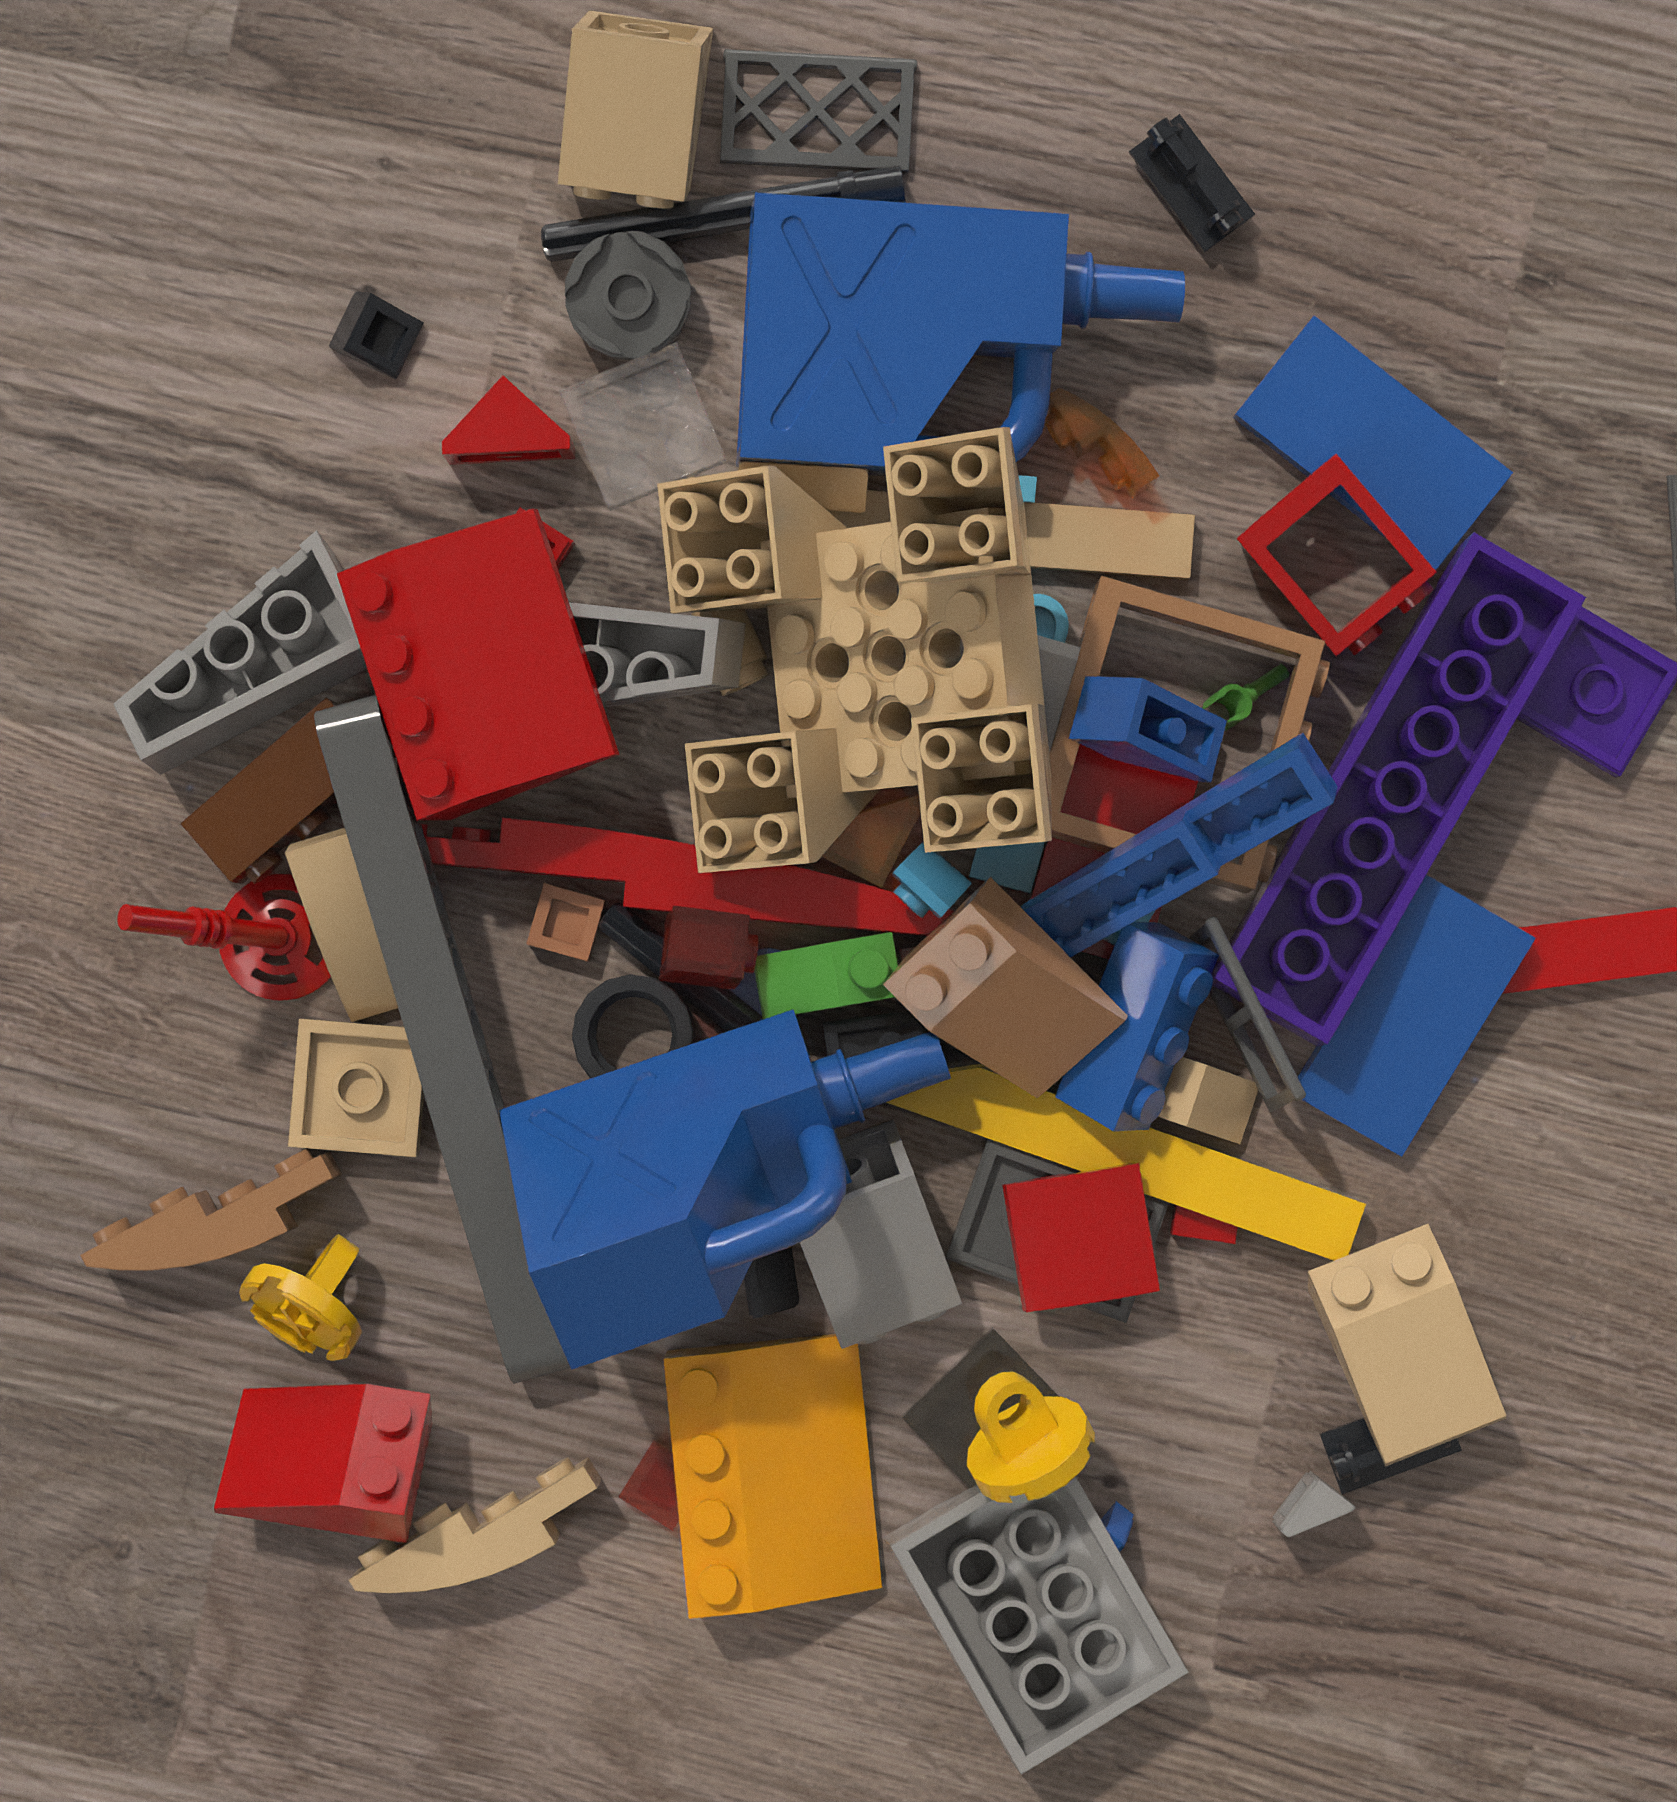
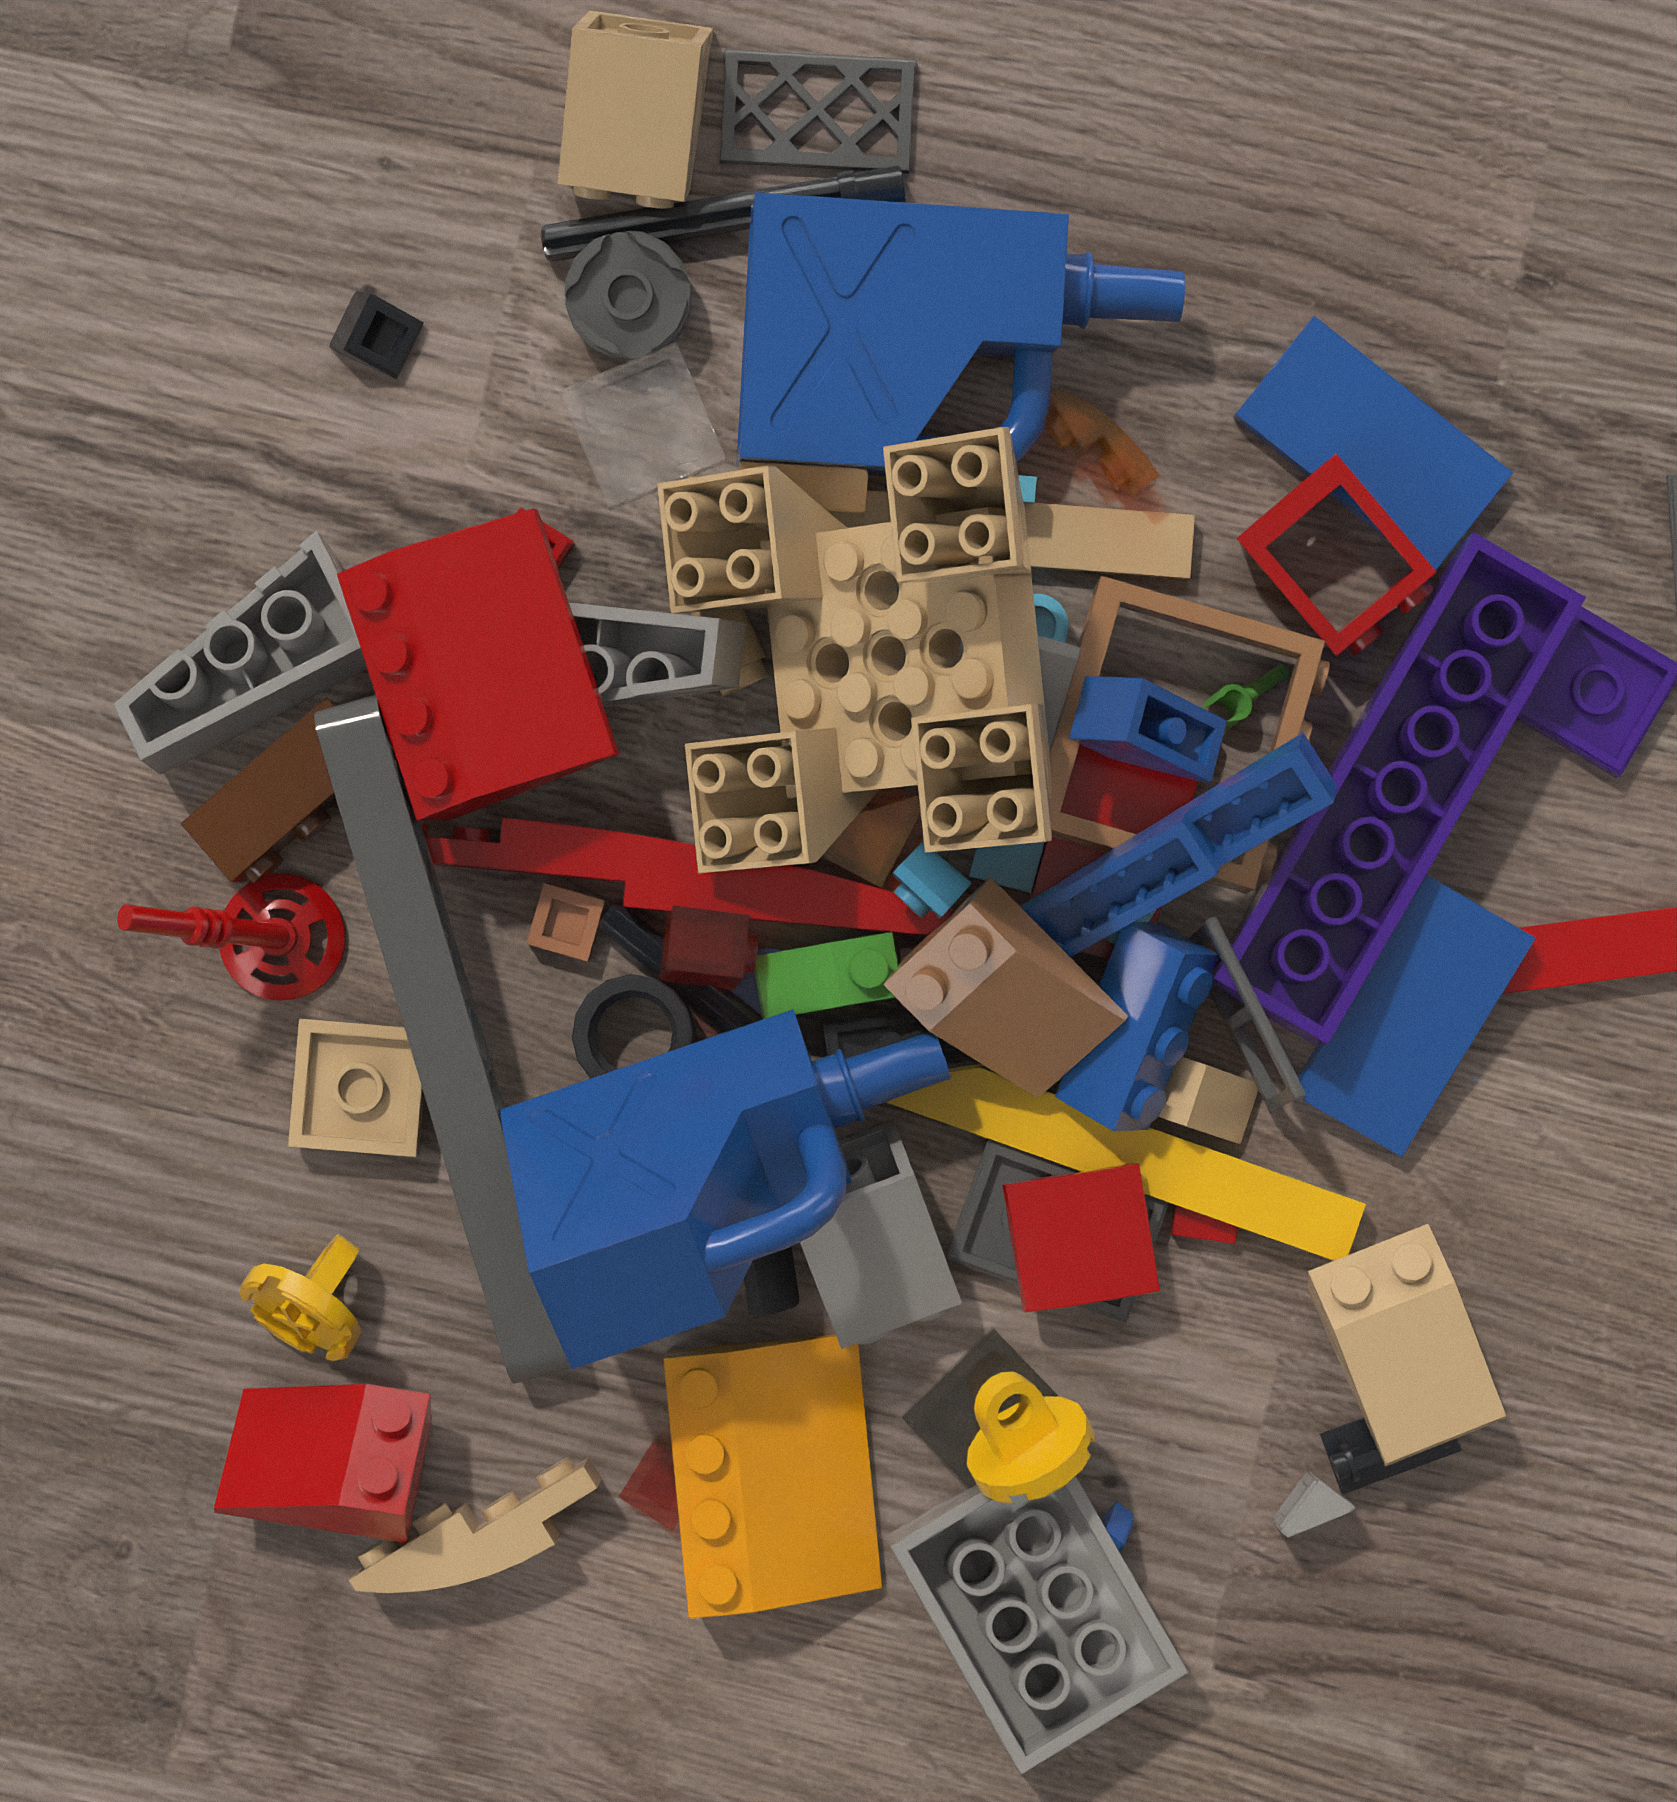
(193, 1231): medium nougat slope -> none
(342, 922): tan slope -> none
(506, 429): red slope -> none
(1191, 182): black hinge -> none

